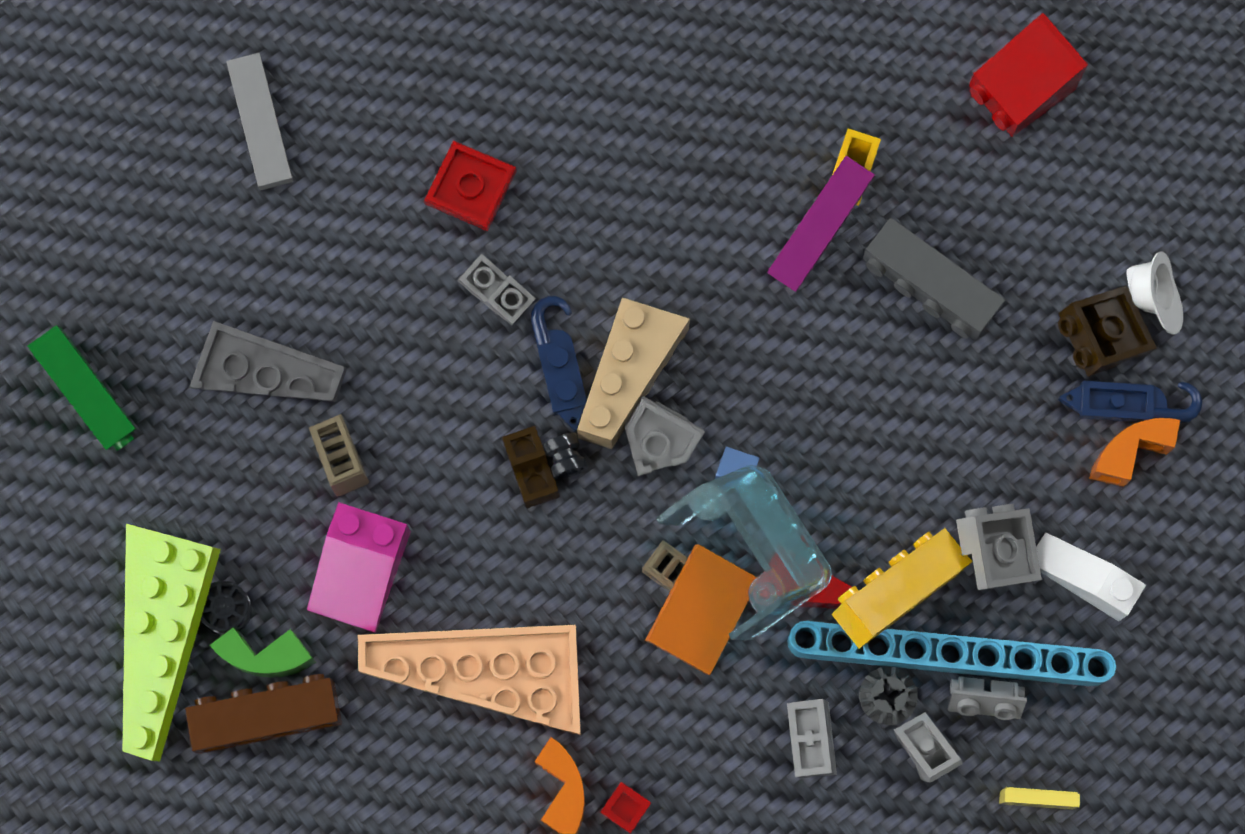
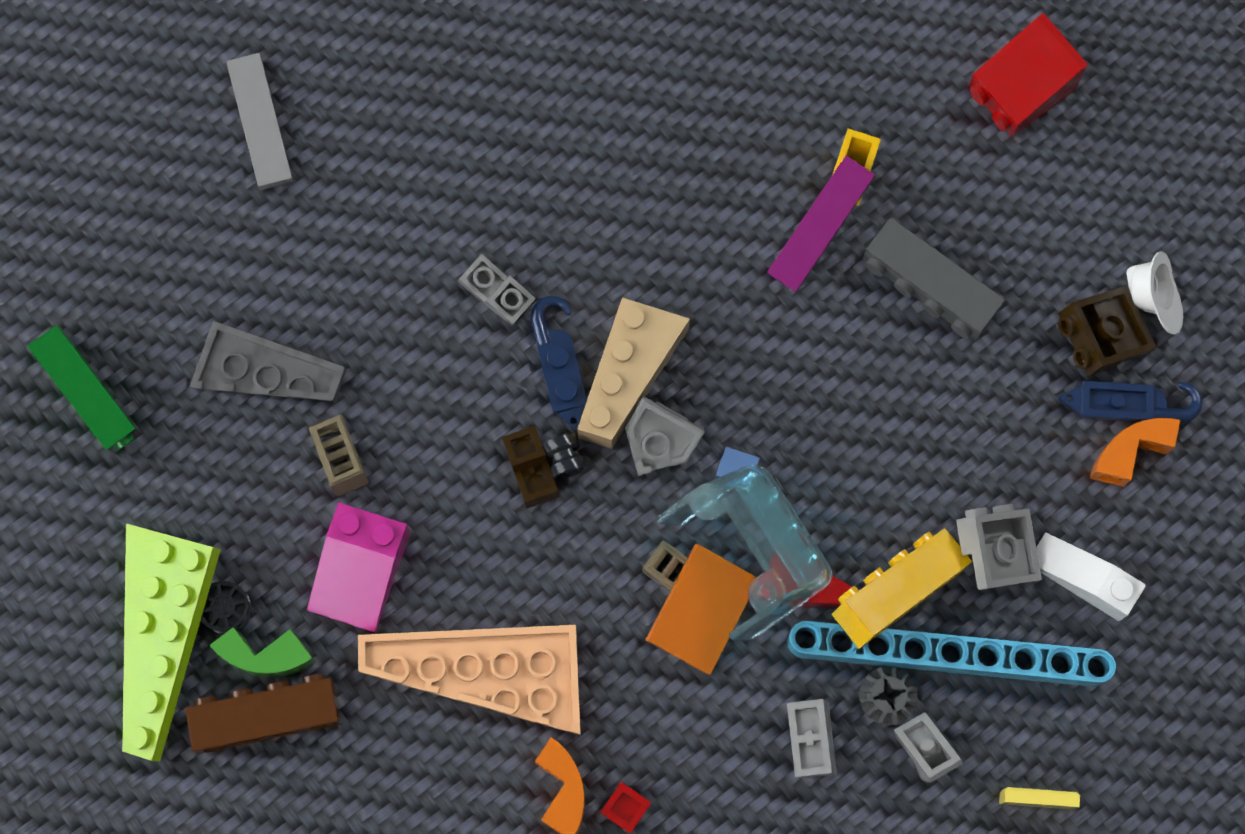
(470, 185): red plate -> none
(1003, 701): light grey hinge -> none

